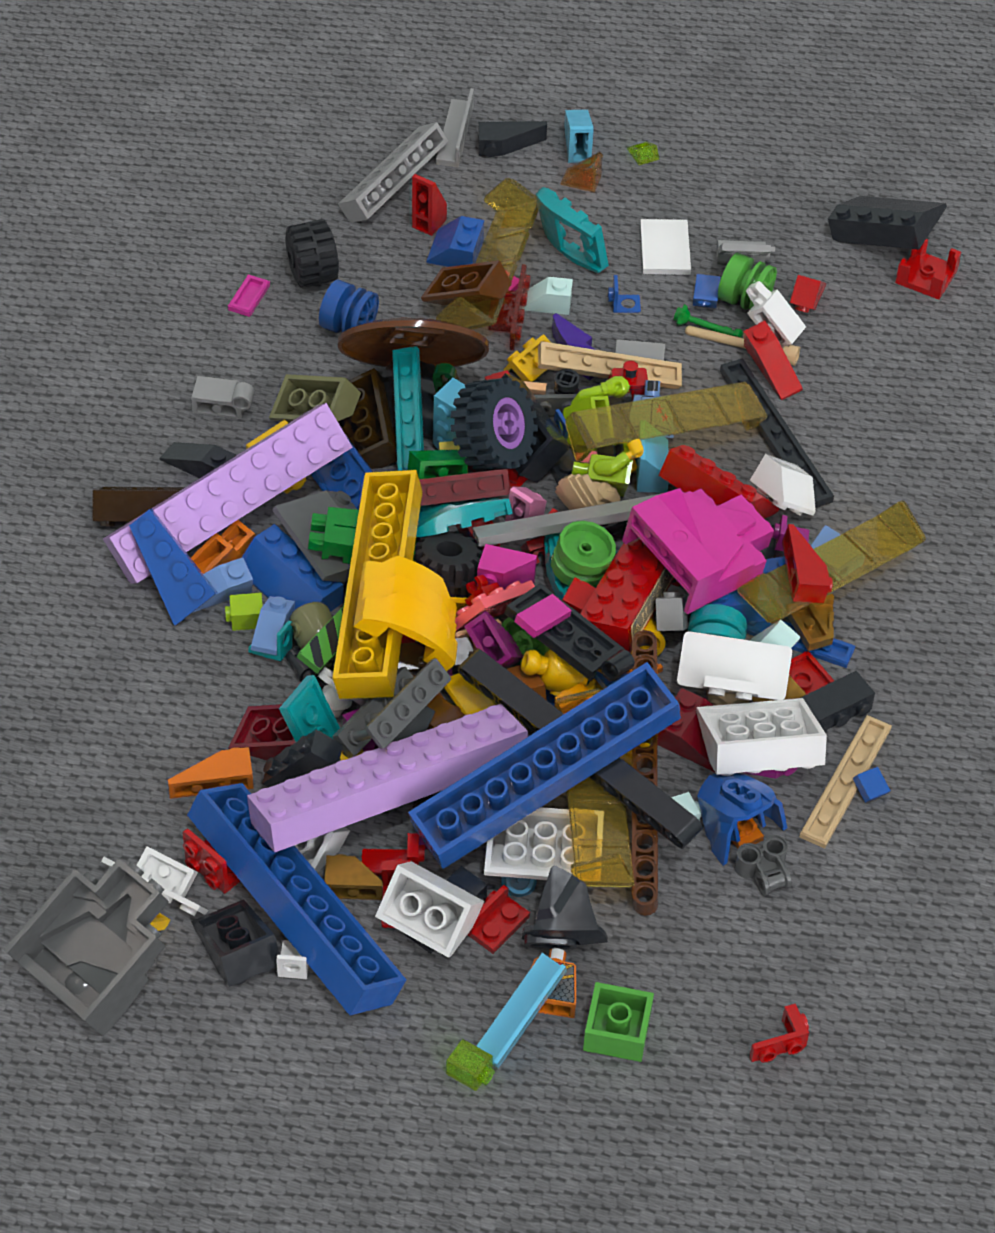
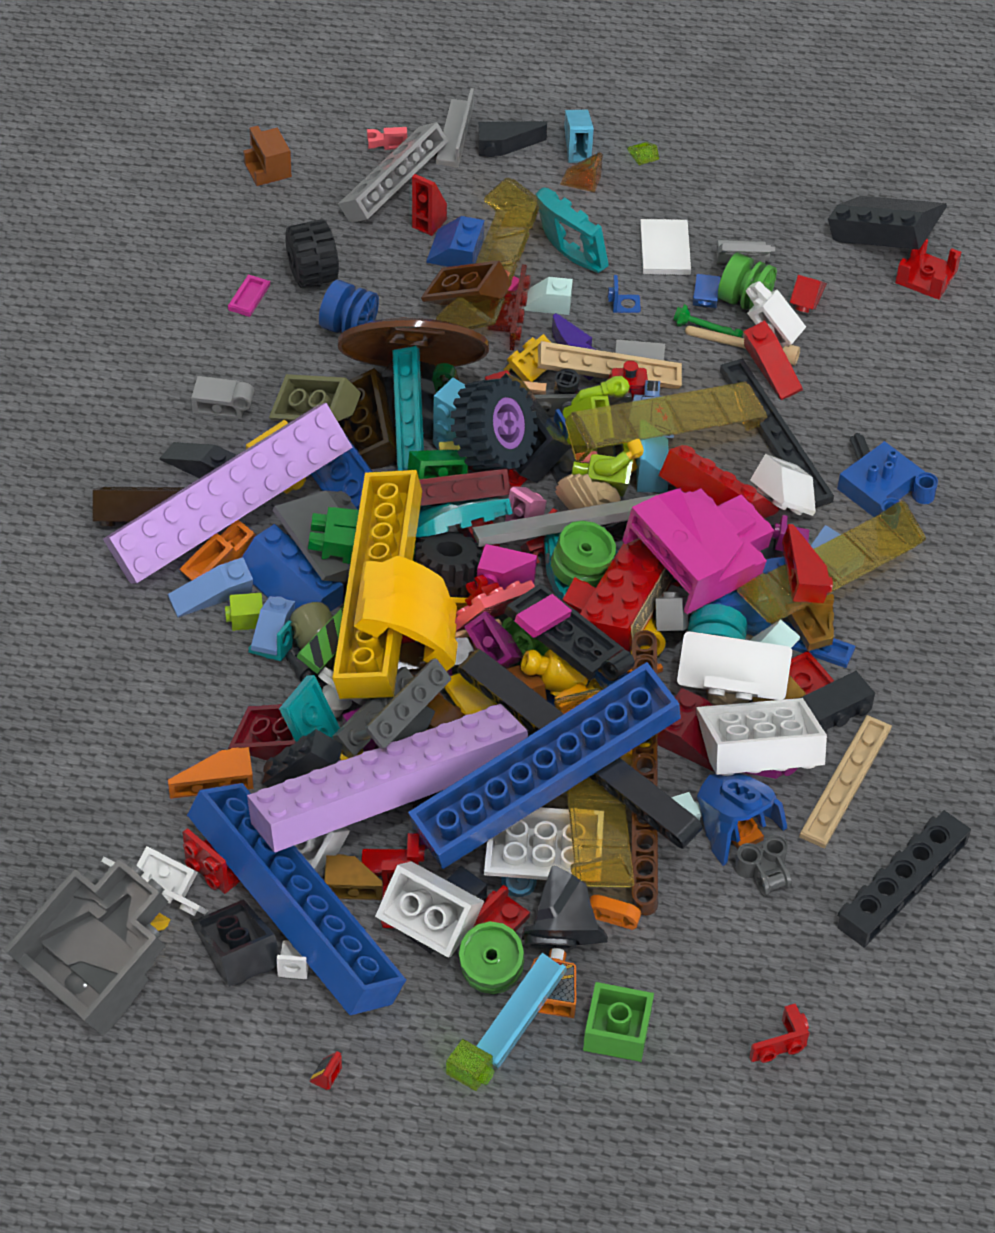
(173, 571): blue wing -> none
(269, 156): none -> dark orange plate
(327, 1071): none -> red slope
(389, 139): none -> coral plate
(496, 941): none -> bright green wheel
(615, 911): none -> orange beam
(871, 784): blue tile -> none
(883, 478): none -> blue piece
(950, 838): none -> black brick

